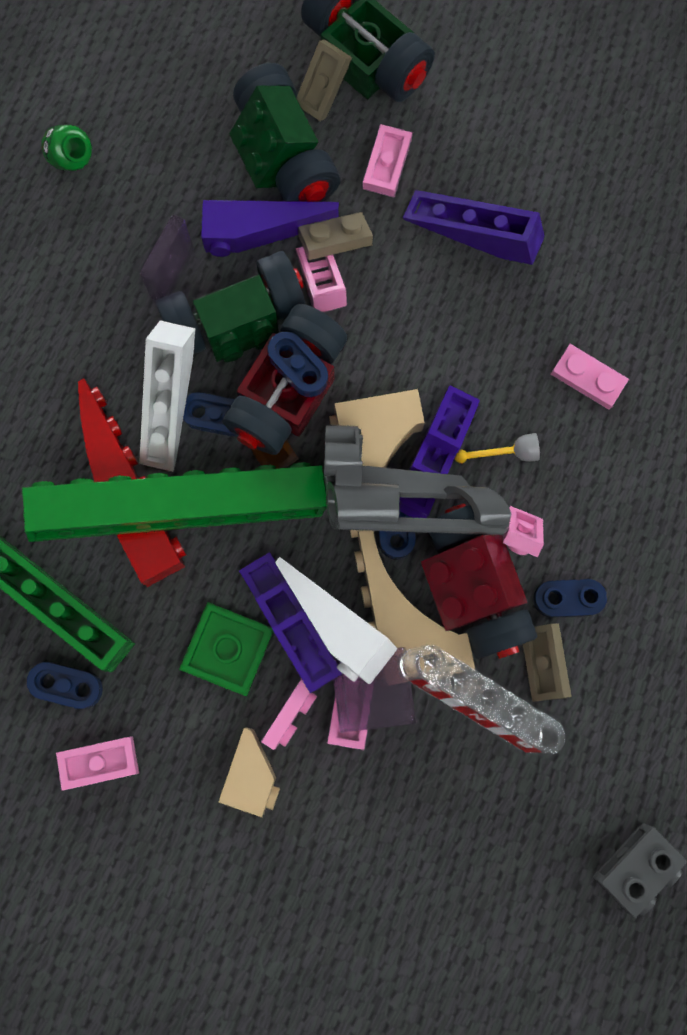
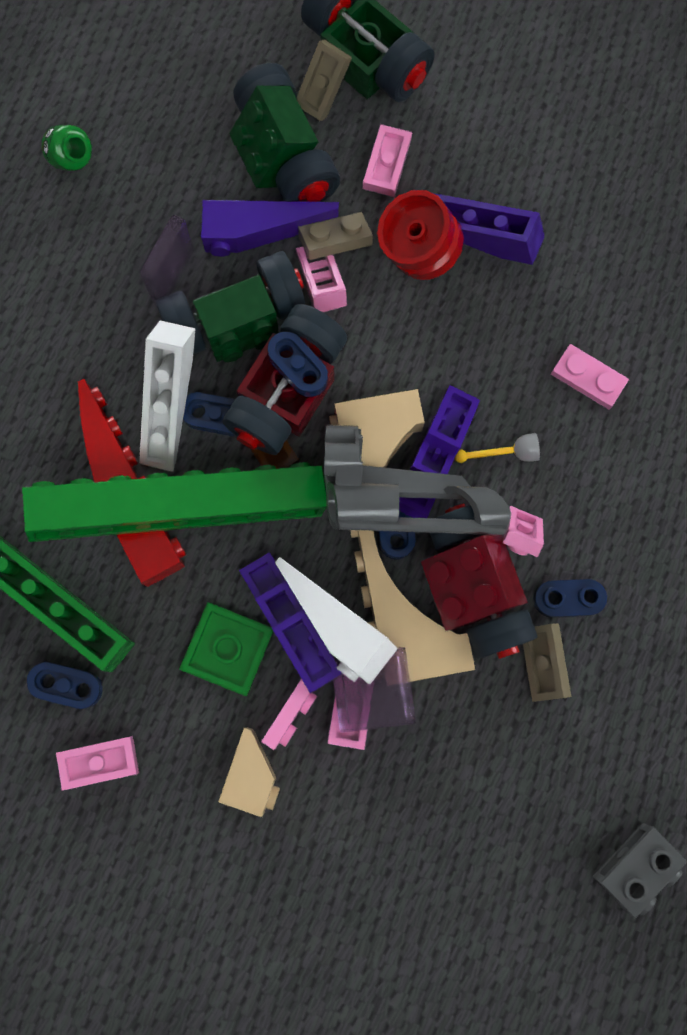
(420, 235): none -> red wheel
(466, 699): clear beam -> none

